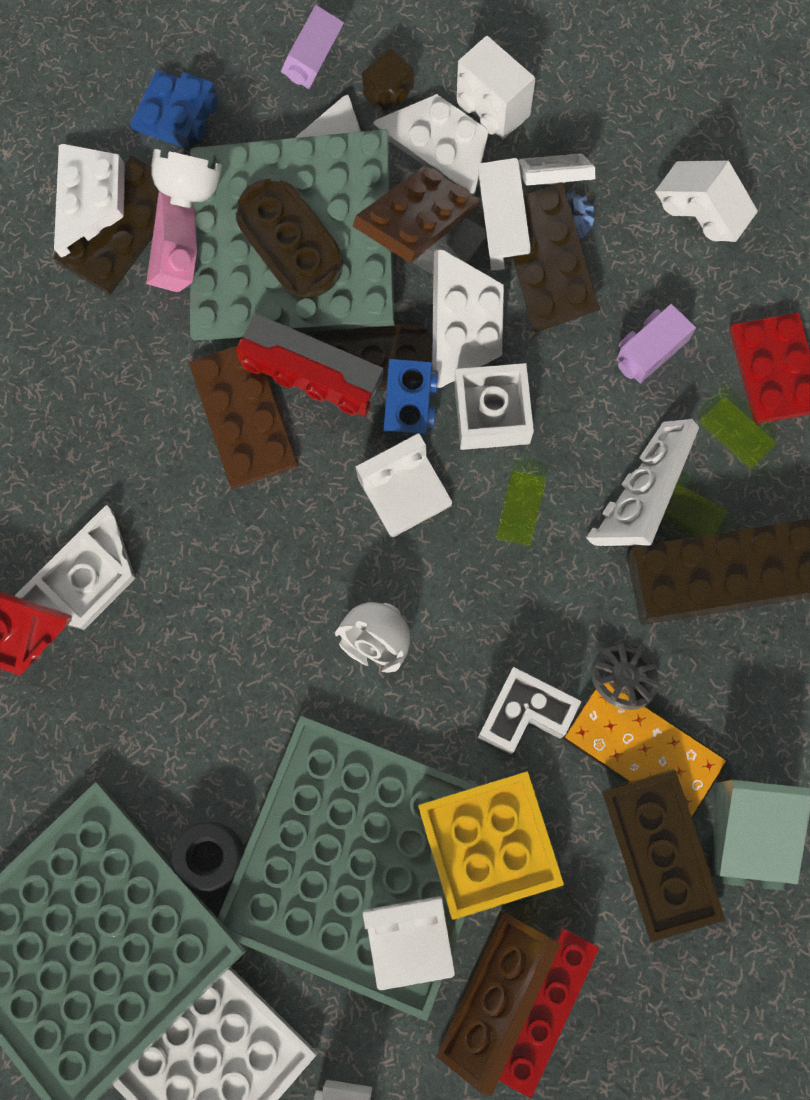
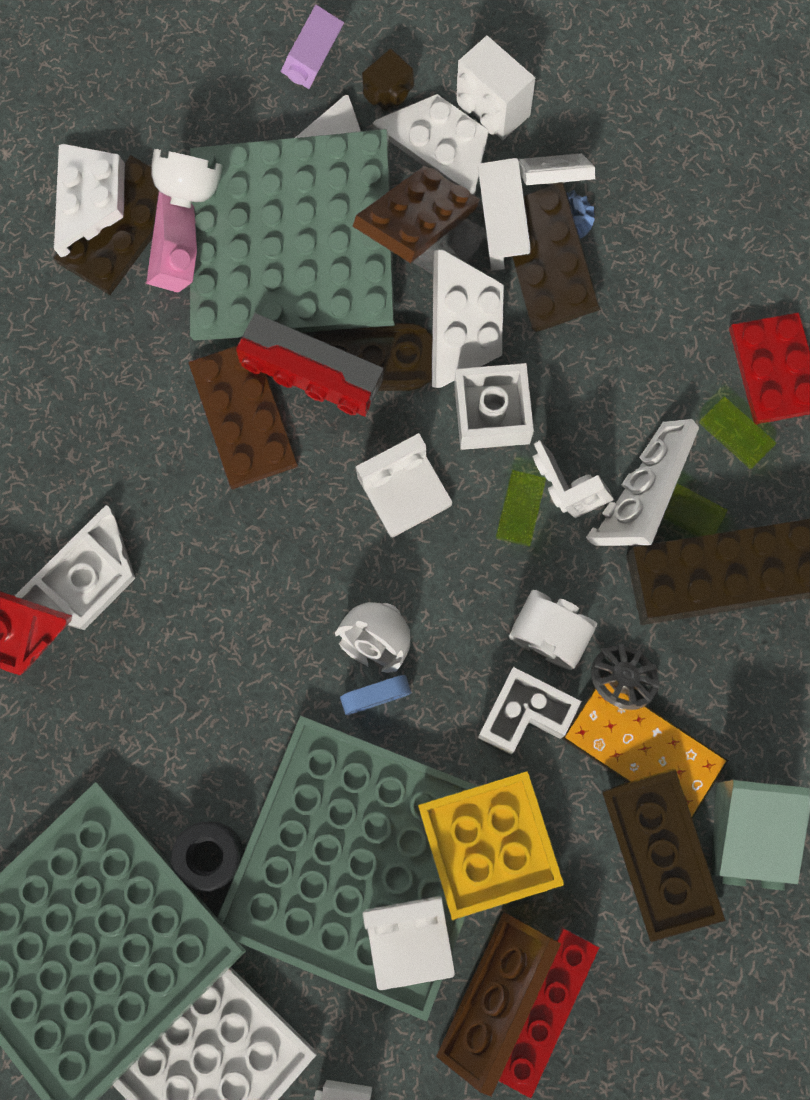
(175, 108): blue plate -> none
(289, 238): dark brown tile -> none
(375, 694): none -> medium blue beam
(399, 396): blue brick -> none
(553, 630): none -> white brick
(585, 494): none -> white bracket
(652, 346): lavender brick -> none
(710, 194): white brick -> none

